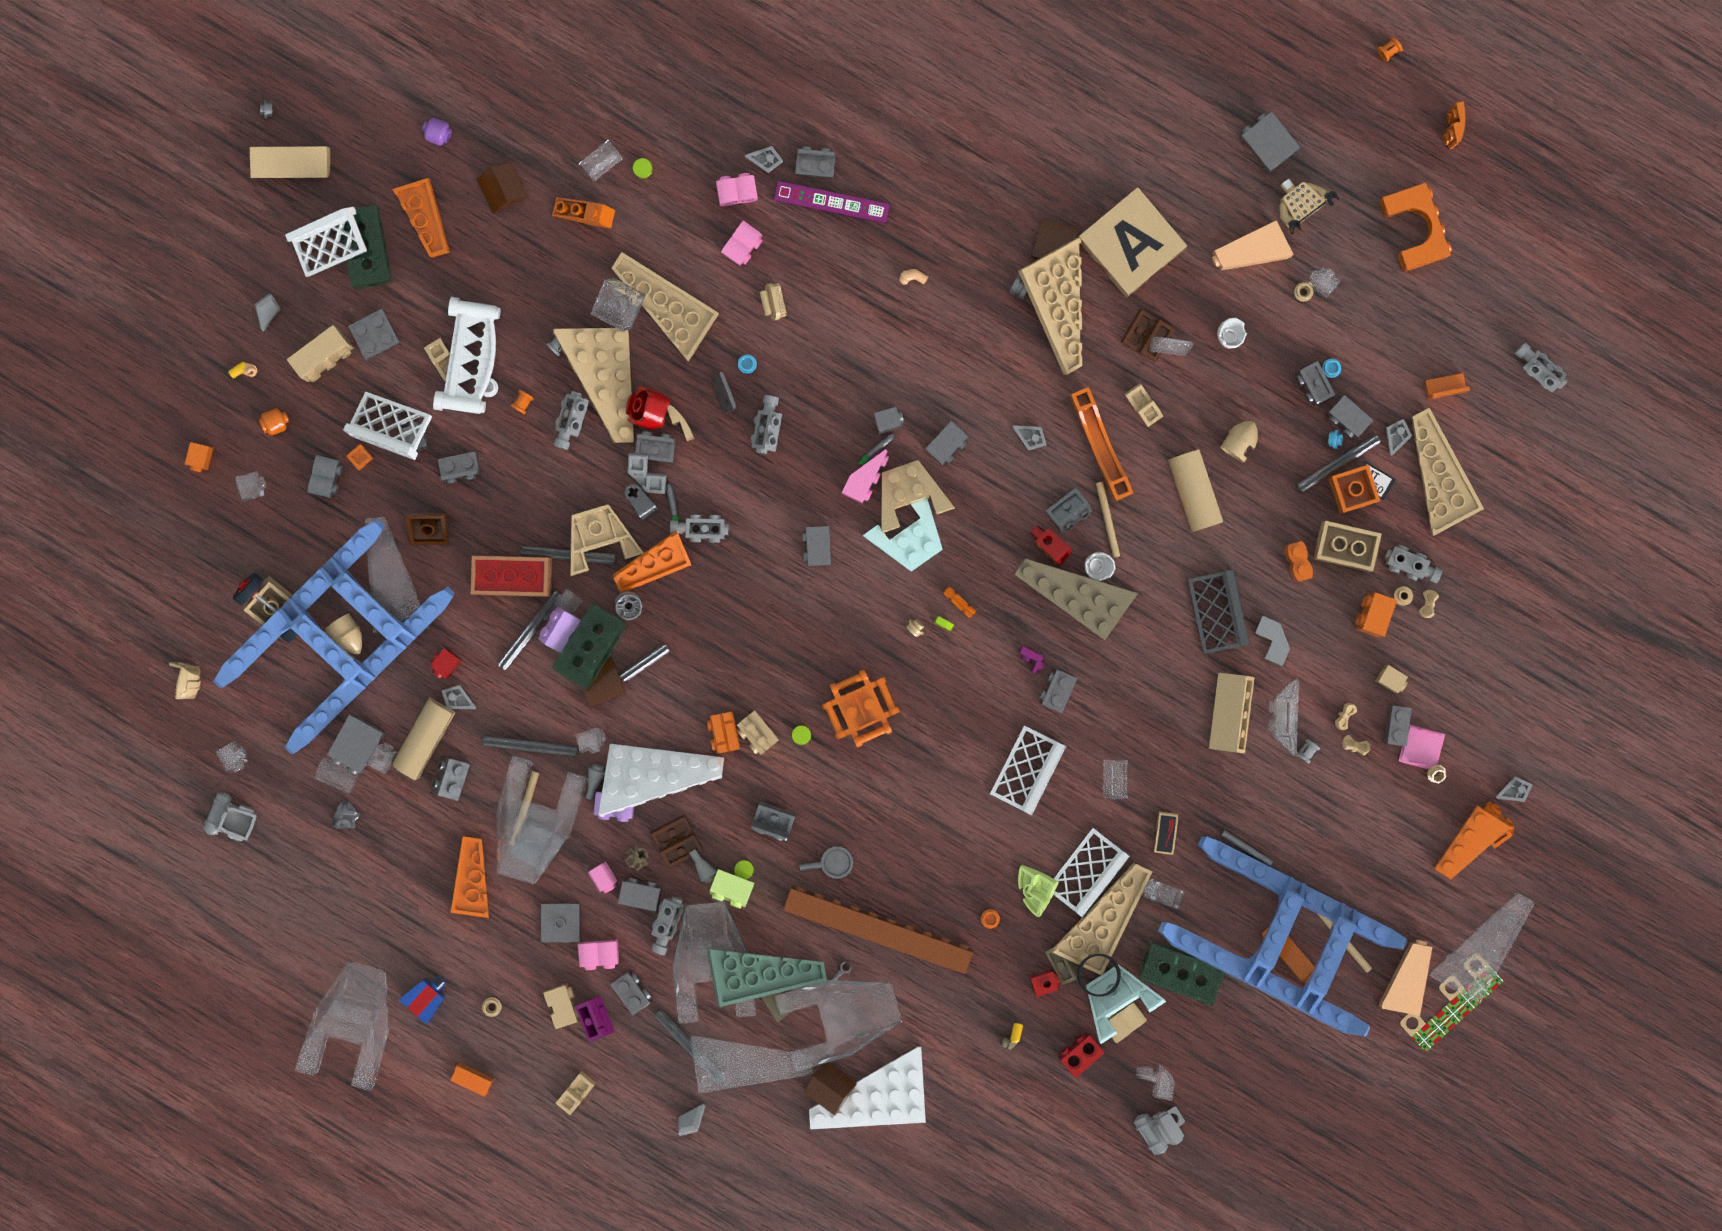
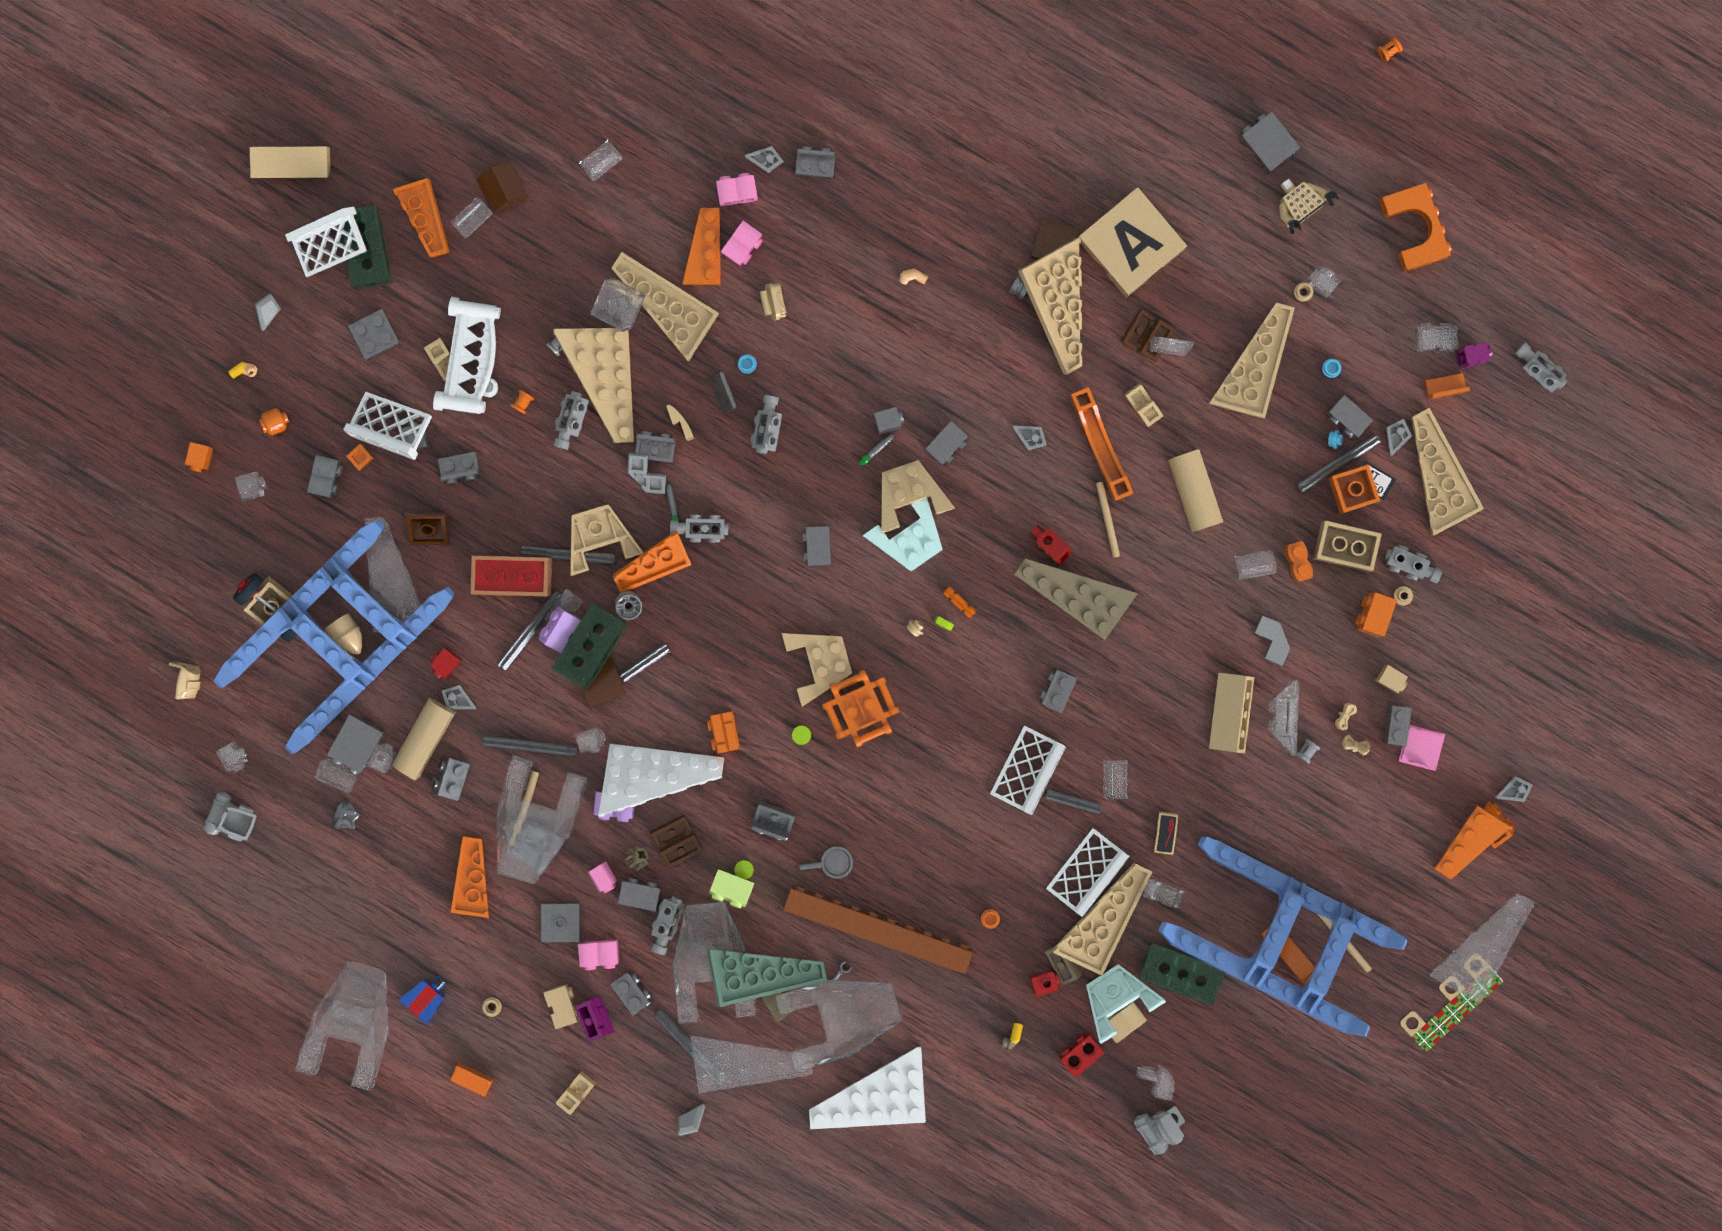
(266, 109): flat silver plate -> none
(320, 354): tan brick -> none
(436, 131): medium lavender head -> none
(471, 217): none -> clear slope
(584, 212): orange slope -> none
(595, 776): light grey cone -> none
(642, 168): lime tile -> none
(642, 503): dark grey piece -> none
(647, 408): red brick -> none
(704, 256): none -> orange wing
(704, 870): light grey cone -> none
(757, 733): tan brick -> none
(826, 658): none -> tan wing
(830, 1088): reddish brown slope -> none
(831, 202): magenta tile -> none
(862, 479): bright pink slope -> none
(1029, 656): magenta bracket -> none
(1037, 889): yellowish green brick -> none
(1069, 510): flat silver bracket -> none
(1073, 801): none -> flat silver axle
(1099, 566): white hair -> none
(1117, 969): black tyre -> none
(1231, 333): white hair -> none
(1235, 609): dark grey fence -> none
(1240, 439): tan helmet -> none
(1247, 848): flat silver bar -> none
(1254, 374): none -> tan wing
(1255, 564): none -> clear slope
(1258, 247): light nougat slope -> none
(1315, 383): flat silver bracket -> none
(1408, 983): light nougat slope -> none
(1427, 610): tan piece -> none
(1431, 337): none -> clear brick
(1436, 773): tan plate -> none
(1455, 118): orange slope -> none
(1473, 355): none -> magenta brick

